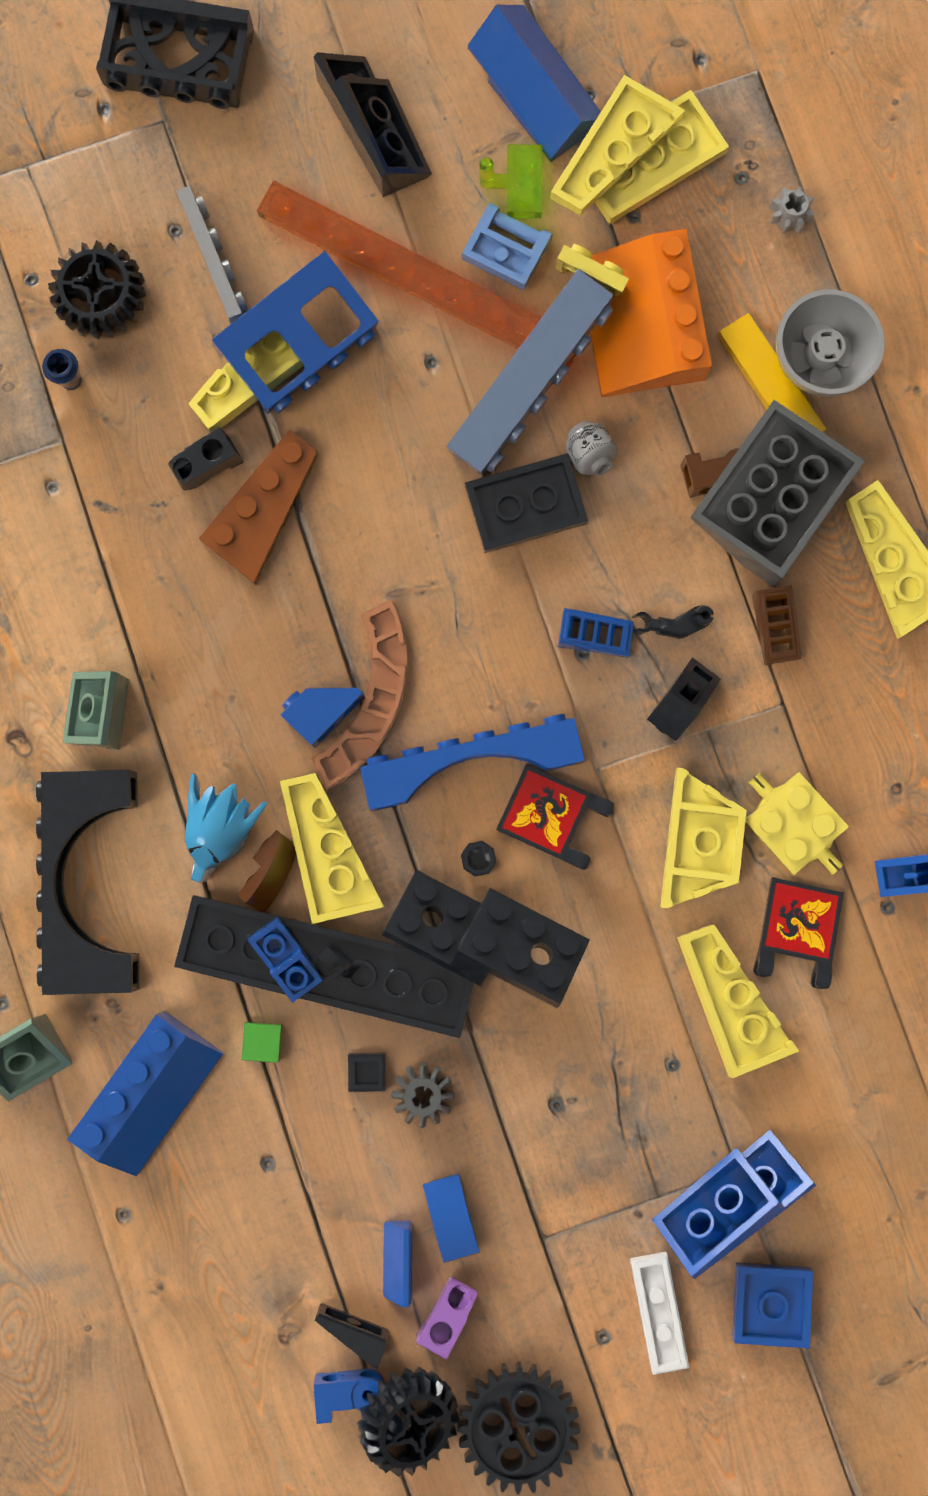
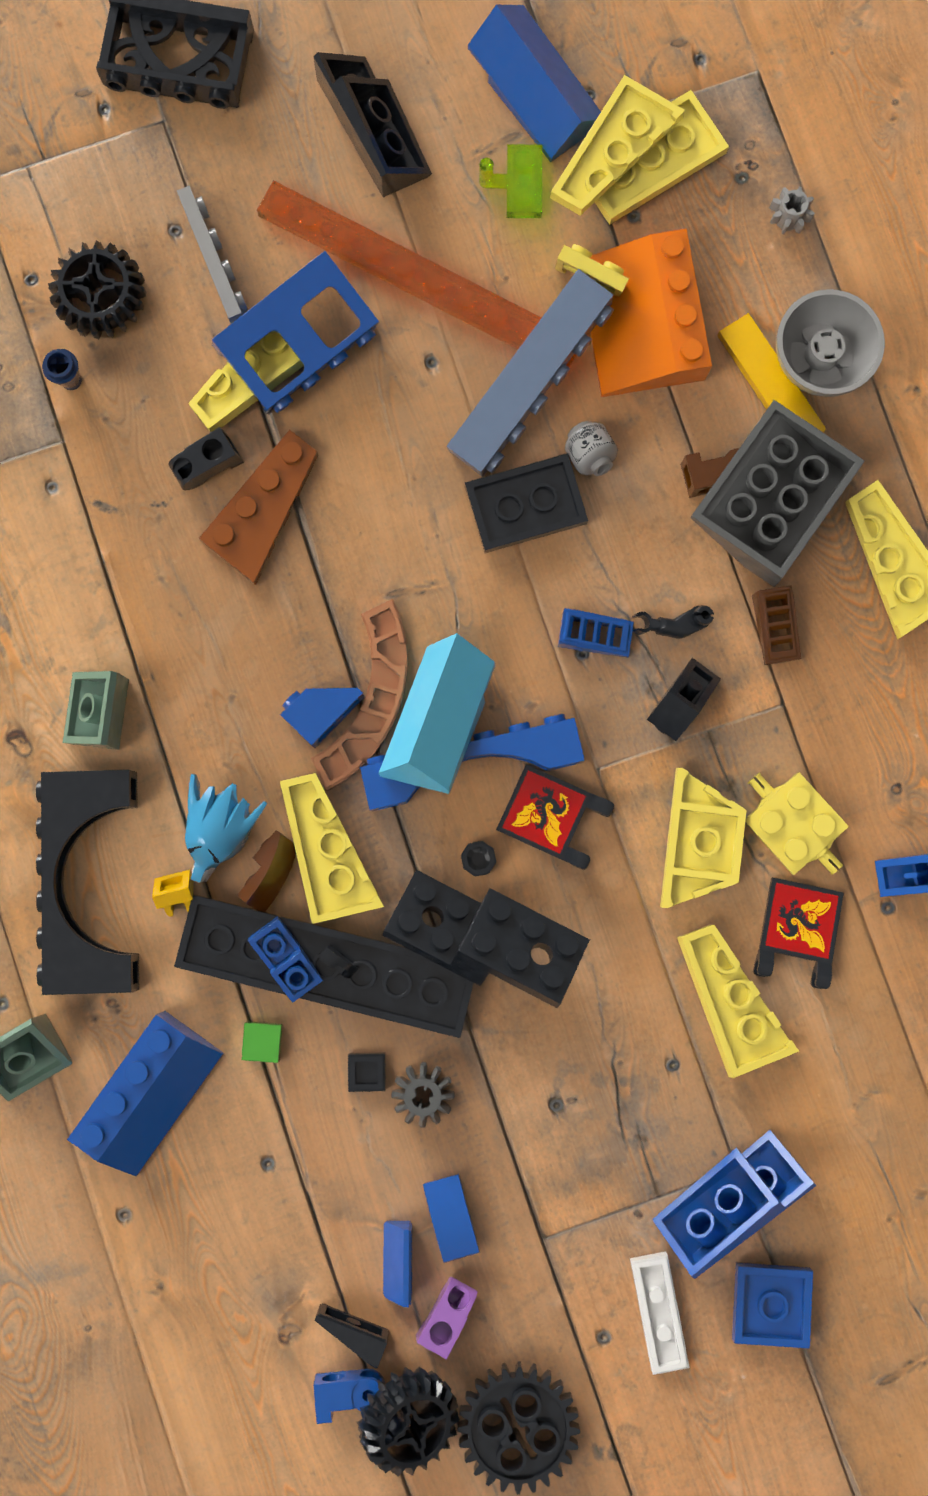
(173, 890): none -> yellow tile
(439, 715): none -> medium azure slope
(502, 255): medium blue plate -> none

